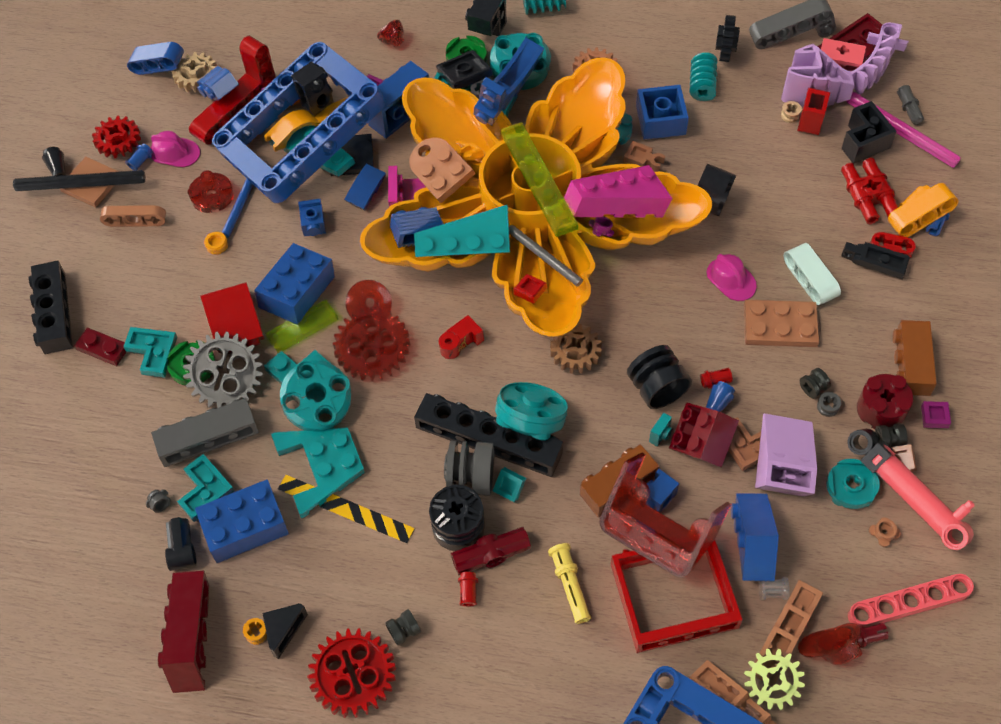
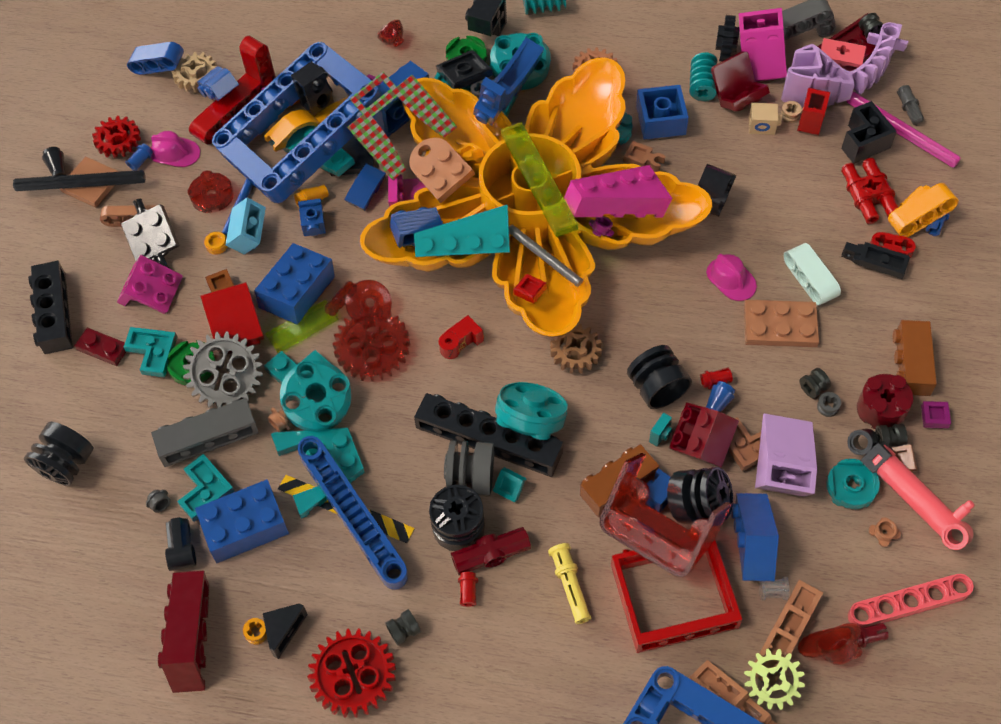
(59, 453): none -> black wheel
(150, 233): none -> plate
(150, 285): none -> dark pink bracket
(219, 280): none -> dark orange plate
(245, 226): none -> medium azure brick
(279, 420): none -> nougat plate
(311, 193): none -> light orange cone
(338, 300): none -> clear red axle
(352, 512): none -> blue gear
(371, 134): none -> piece
(698, 493): none -> black wheel
(736, 83): none -> dark red bracket
(764, 41): none -> dark pink slope
(764, 118): none -> tan brick
(870, 23): none -> pearl dark grey wheel

